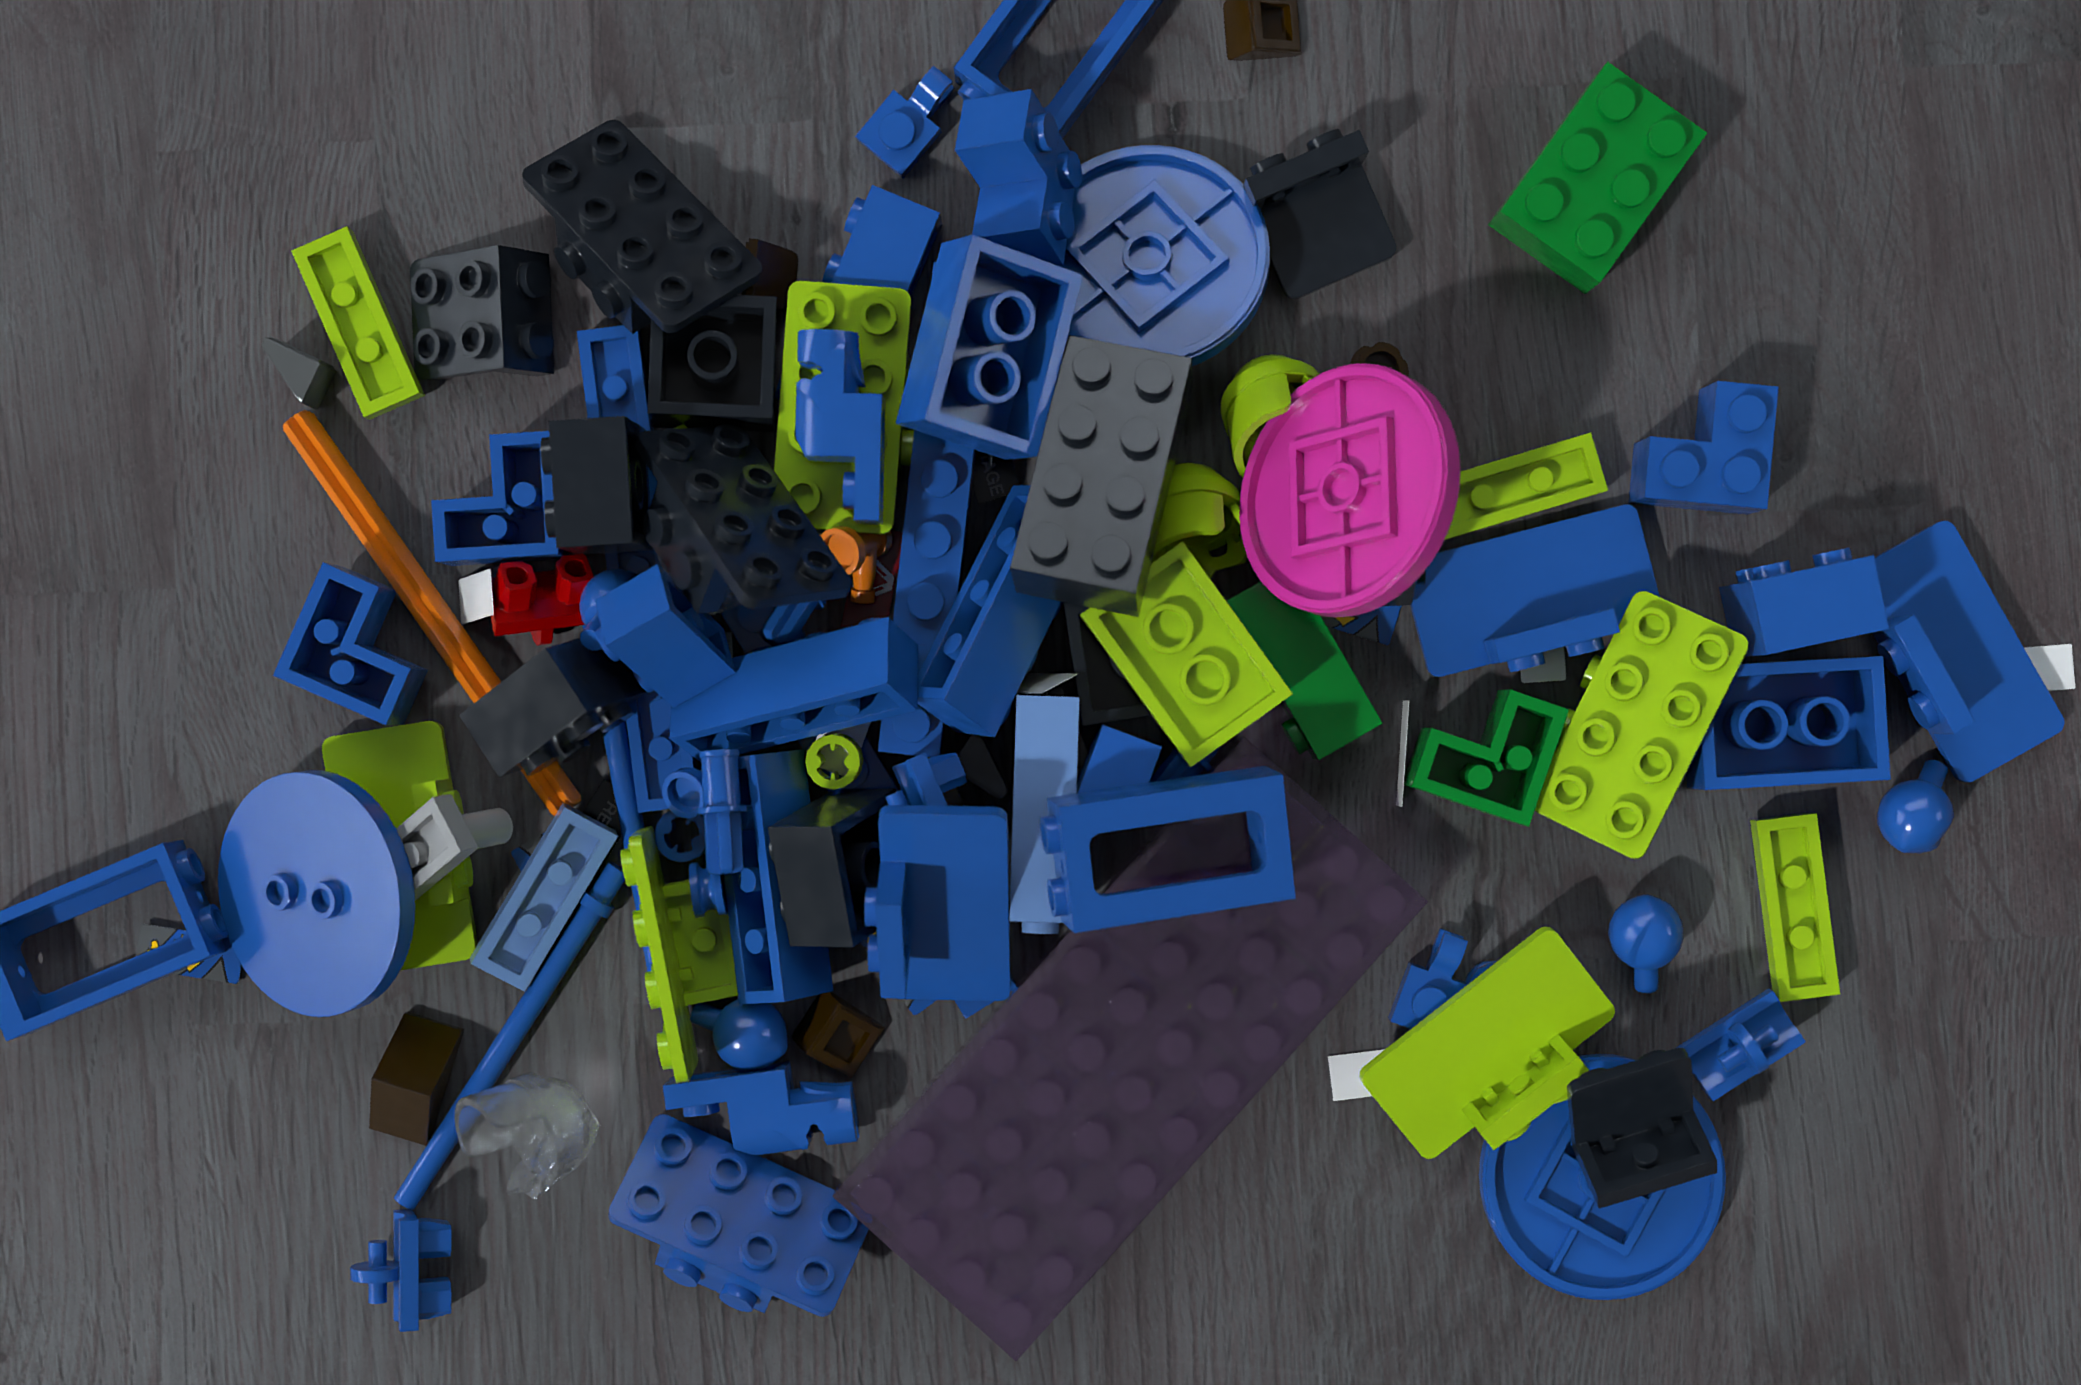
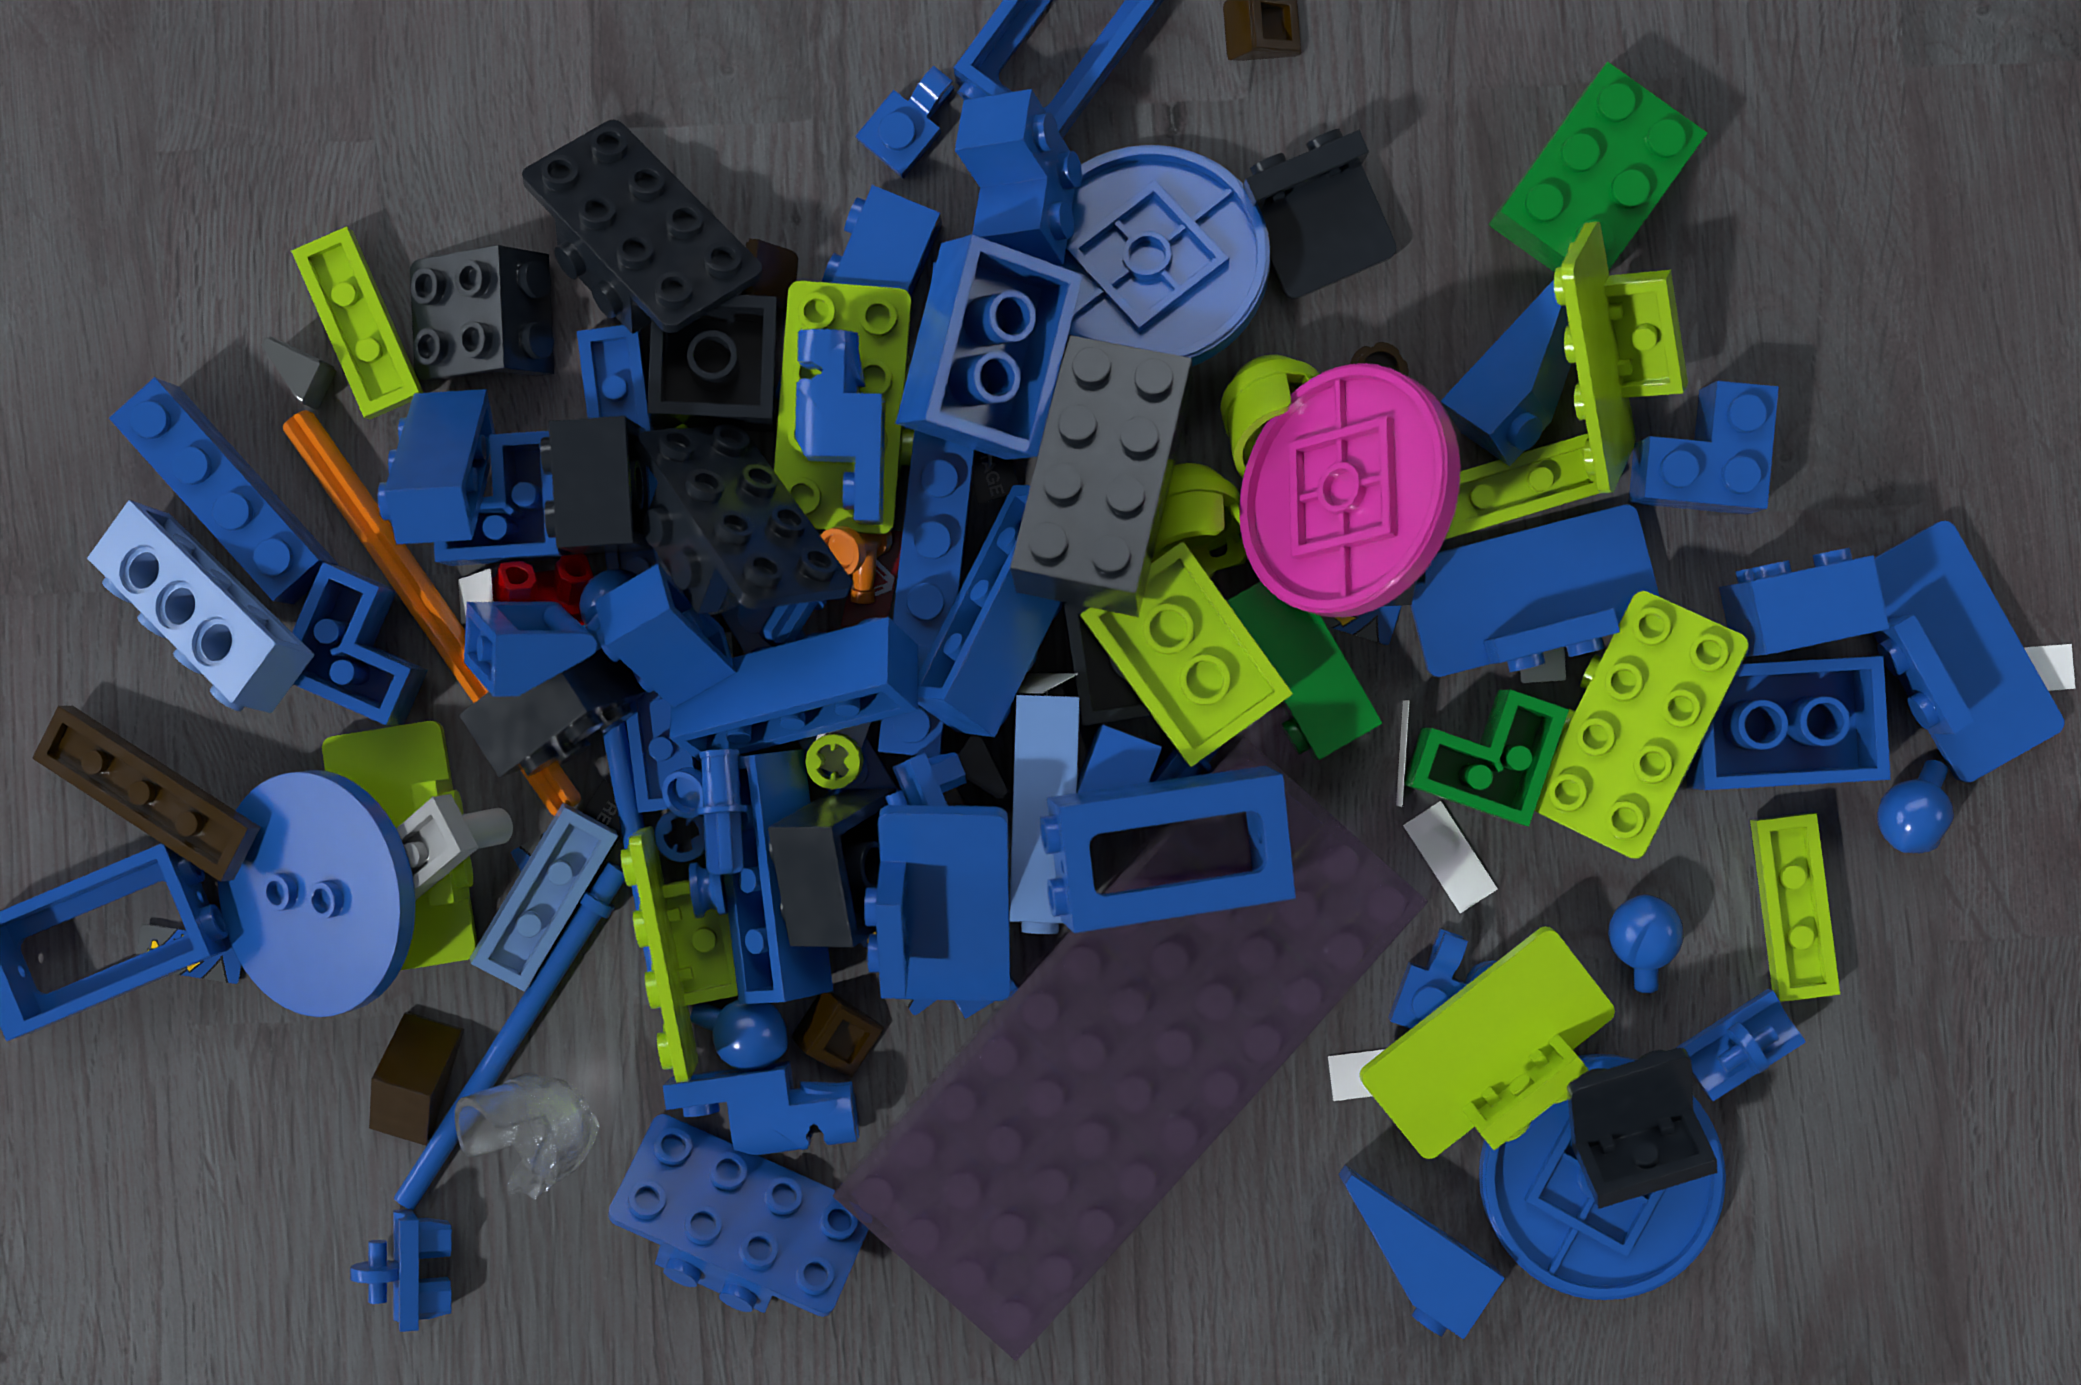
(146, 793): none -> dark brown plate
(199, 609): none -> medium blue brick
(222, 490): none -> blue brick
(438, 467): none -> blue brick
(522, 644): none -> blue tile
(1434, 1269): none -> blue slope
(1450, 857): none -> white sticker
(1516, 383): none -> blue slope
(1623, 347): none -> lime bracket

